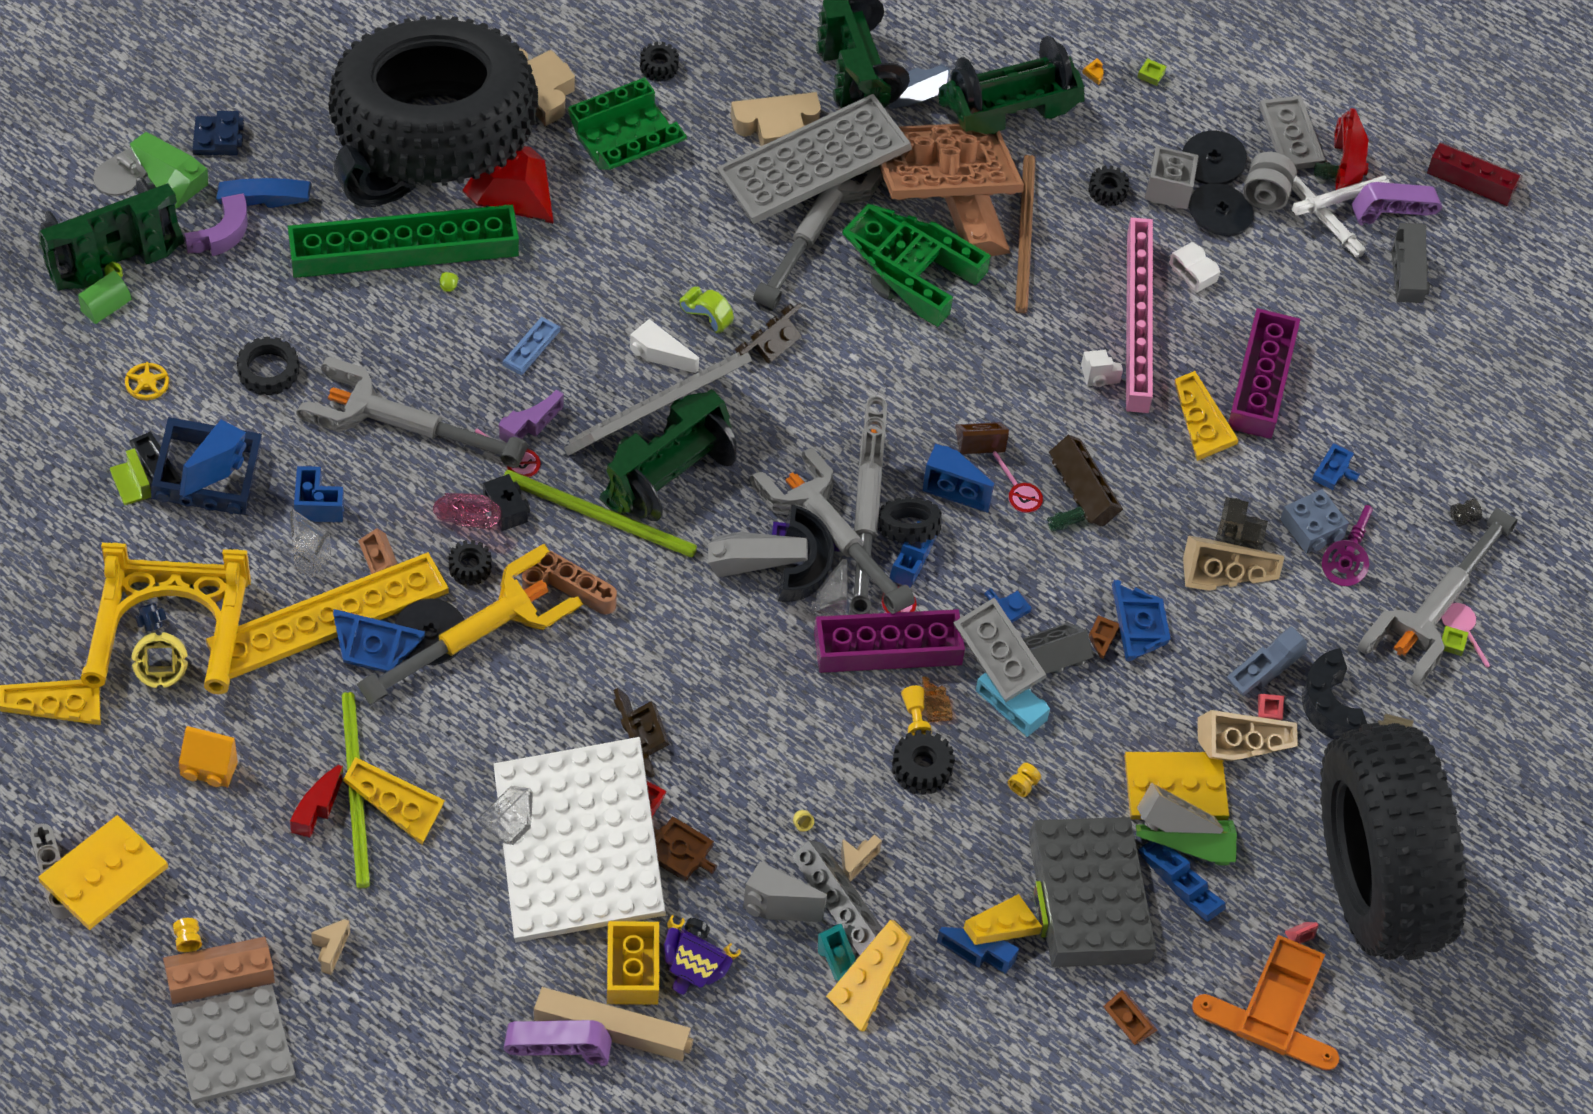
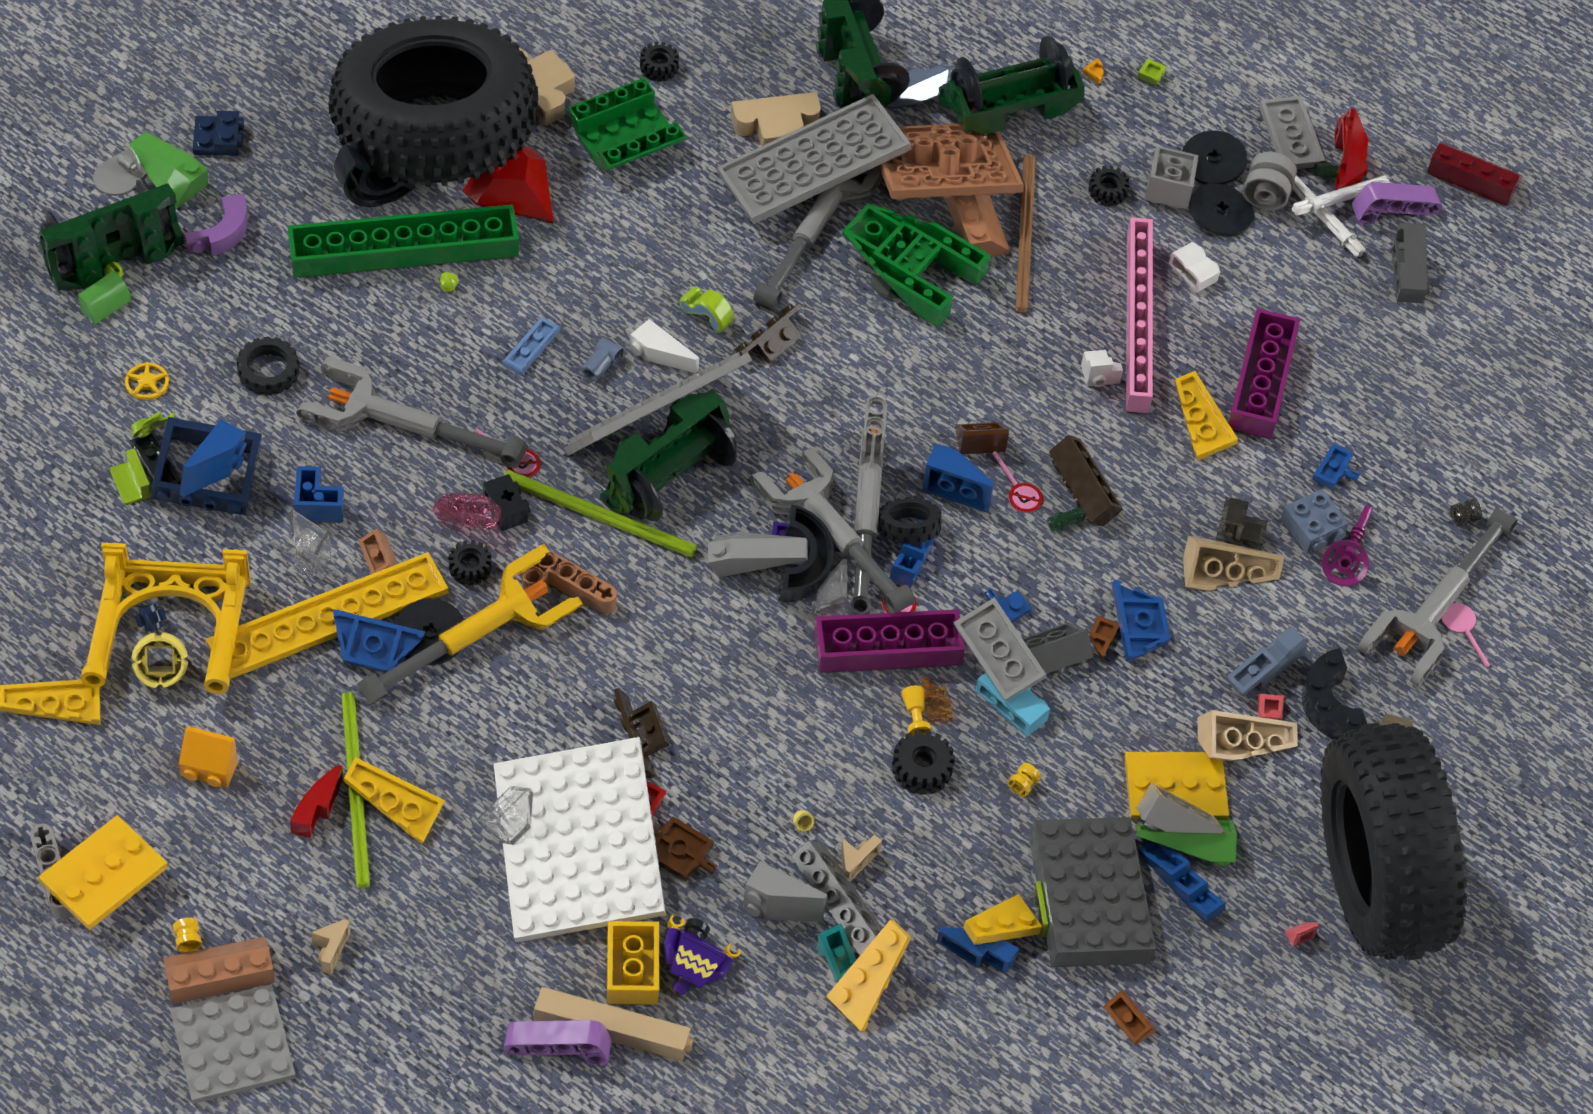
(145, 426): none -> lime plate
(271, 191): blue slope -> none
(532, 419): medium lavender slope -> none
(604, 355): none -> sand blue piece
(1276, 1006): orange piece -> none
(1454, 640): lime plate -> none

